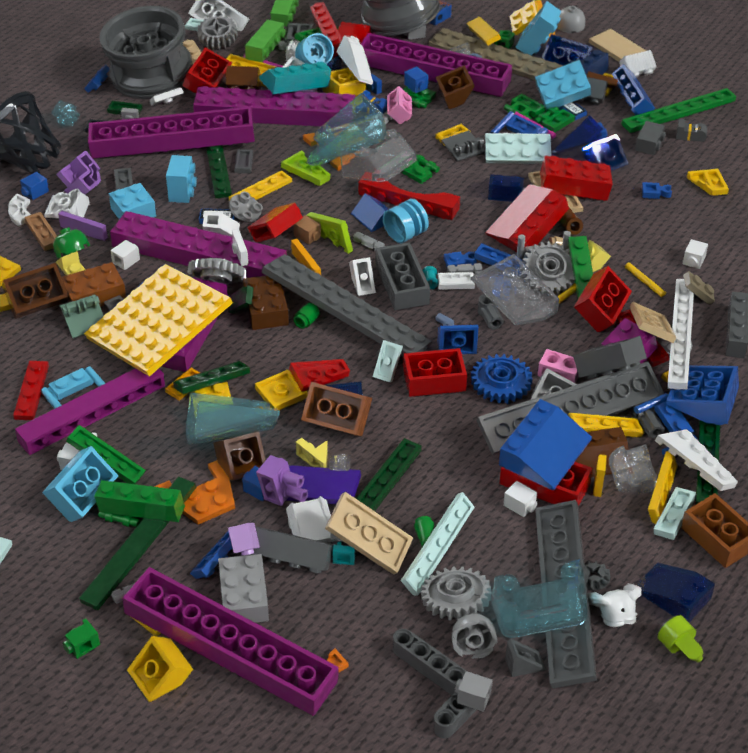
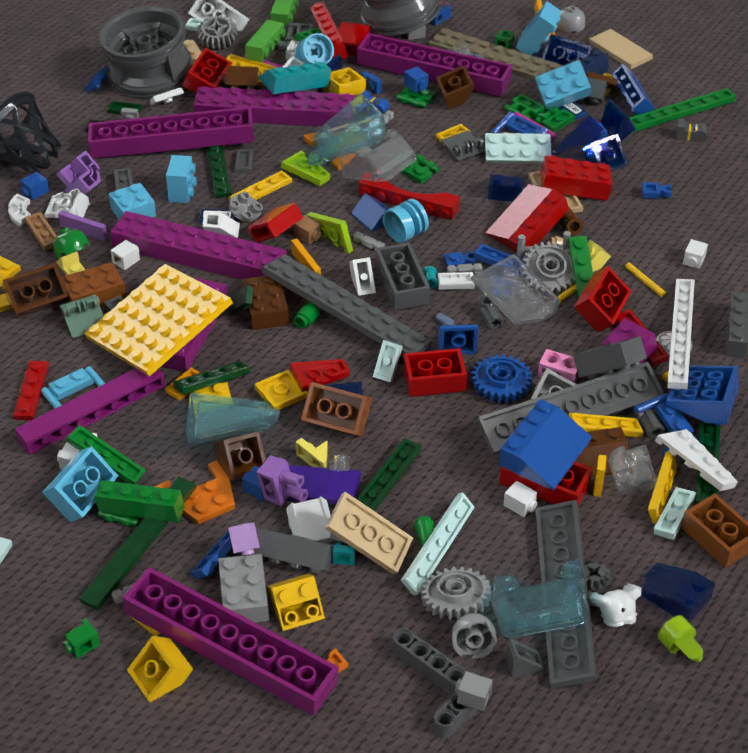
(65, 113): clear light blue brick -> none
(217, 270): light grey gear -> none
(239, 247): white plate -> none
(296, 601): none -> yellow slope
(354, 57): white wedge -> none
(399, 105): bright pink brick -> none
(483, 31): yellow tile -> none
(523, 17): yellow plate -> none
(616, 121): none -> clear blue slope
(639, 63): white brick -> none
(650, 138): dark grey brick -> none
(652, 322): tan tile -> none
(699, 288): dark tan plate -> none
(709, 181): yellow wing -> none

